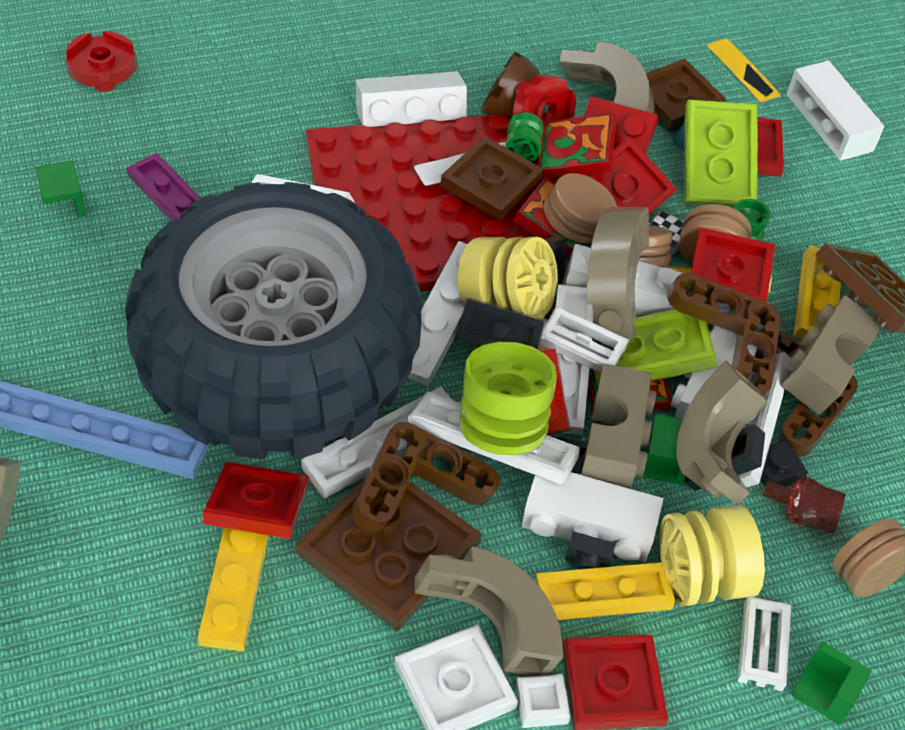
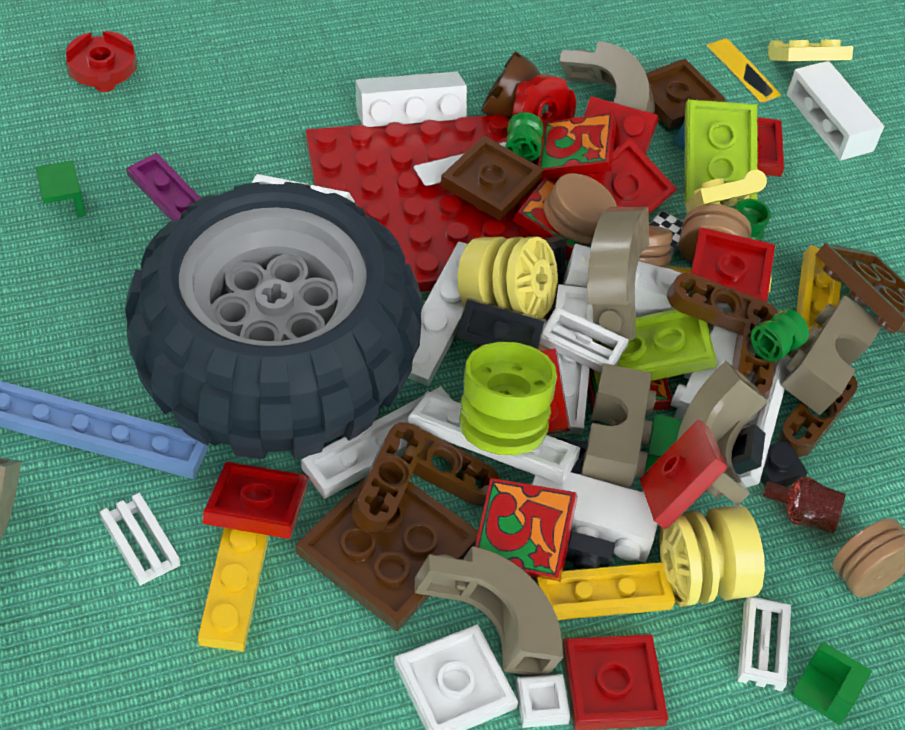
(125, 511): none -> white tile
(528, 526): none -> tile
(682, 474): none -> red plate
(727, 194): none -> light yellow plate
(779, 335): none -> green wheel
(804, 51): none -> light yellow plate

